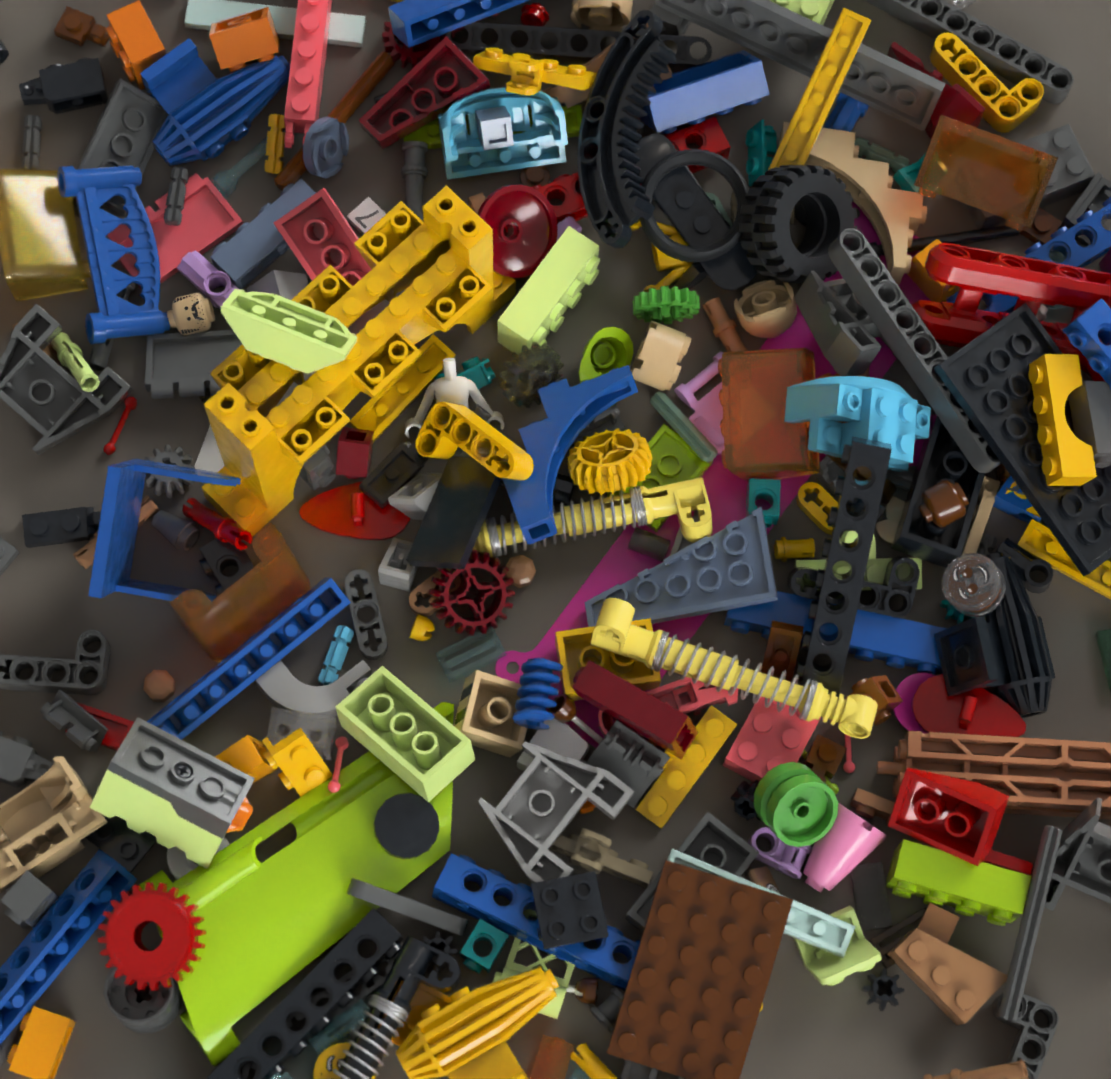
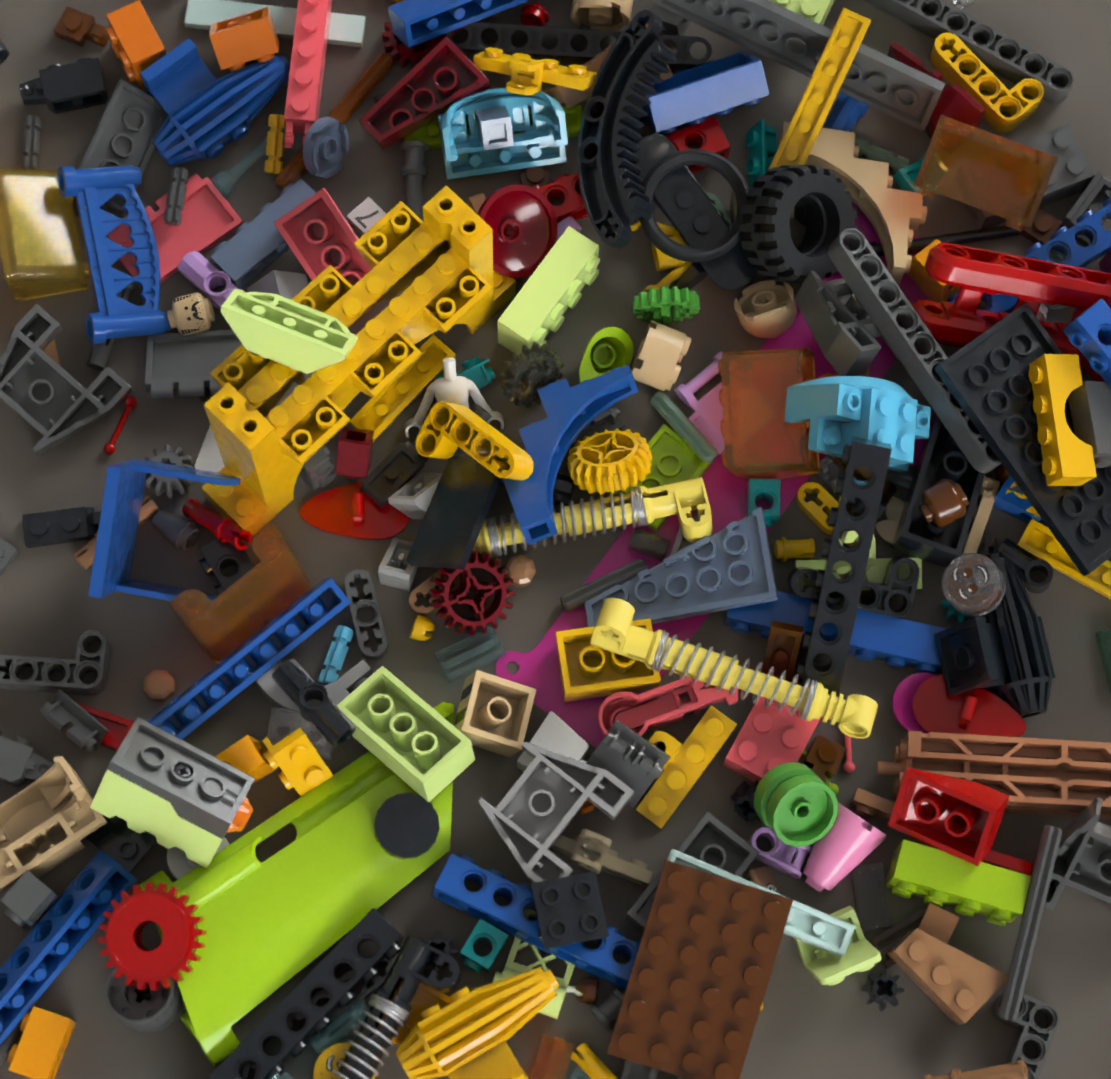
(71, 356): yellowish green pin -> none
(326, 715): none -> black piece
(341, 744): coral hinge -> none
(407, 906): dark grey beam -> none
(535, 692): blue piece -> none
(566, 711): reddish brown hinge -> none
(578, 596): none -> dark grey axle
(635, 708): dark red slope -> none
(723, 325): medium nougat pin -> none
(881, 691): dark orange brick -> none

